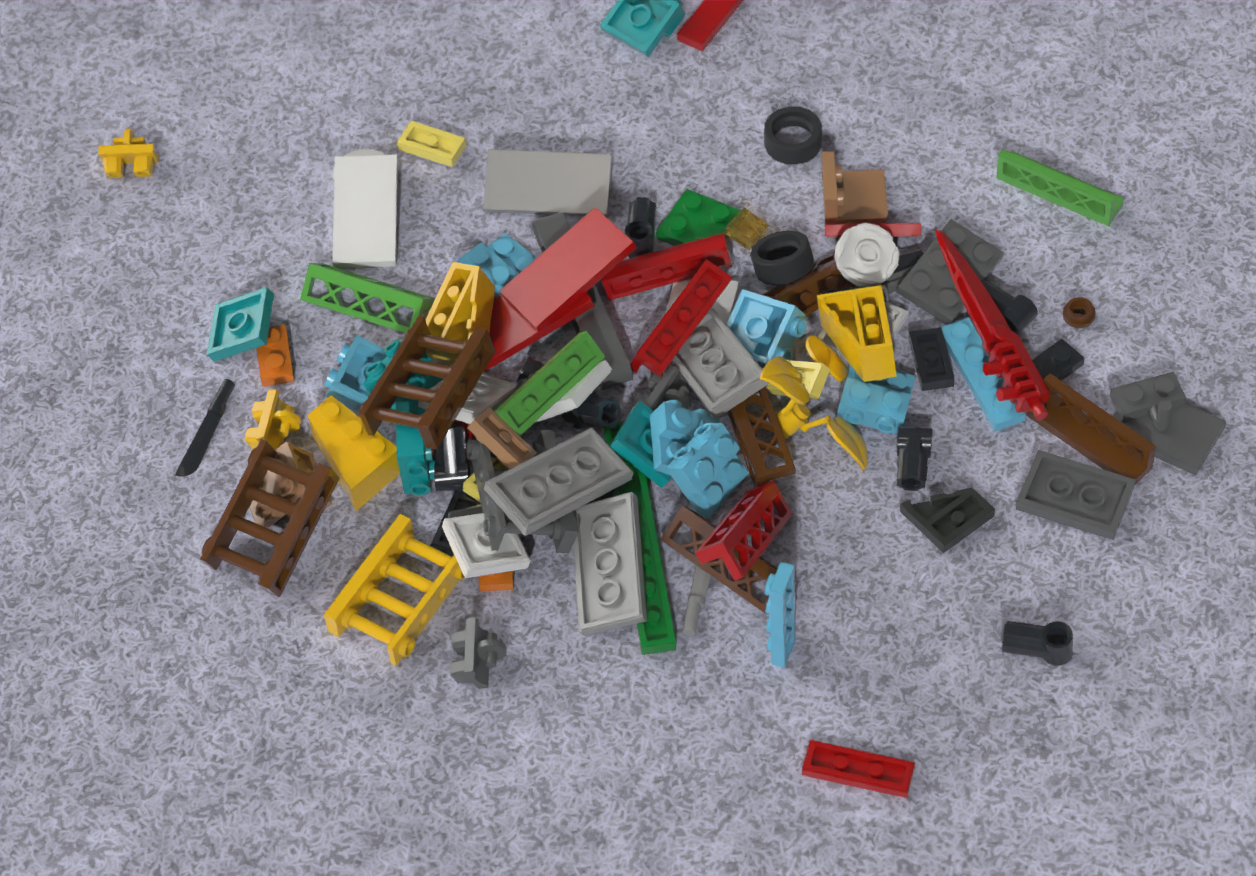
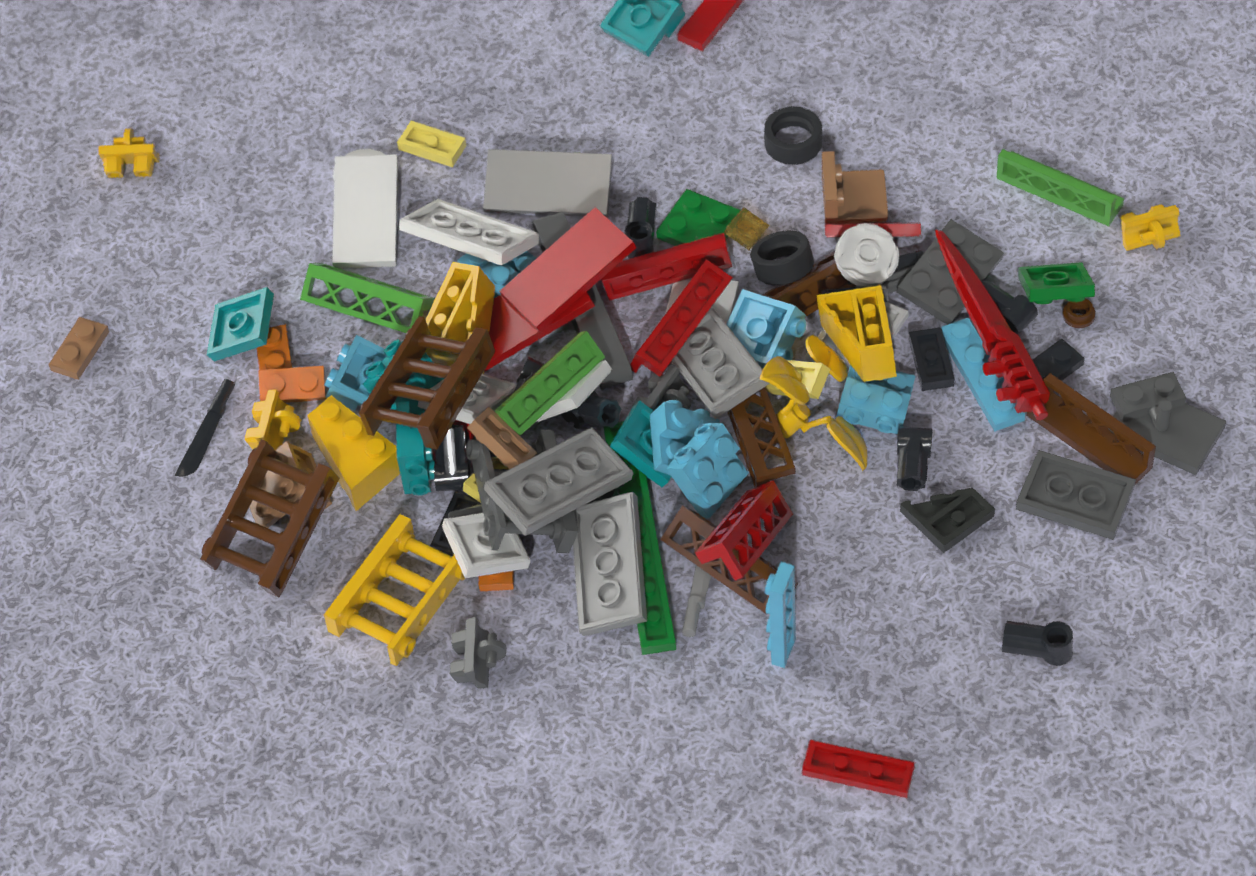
(78, 348): none -> medium nougat plate
(294, 384): none -> orange plate
(469, 231): none -> white tile
(1056, 282): none -> green plate
(1150, 228): none -> yellow hips

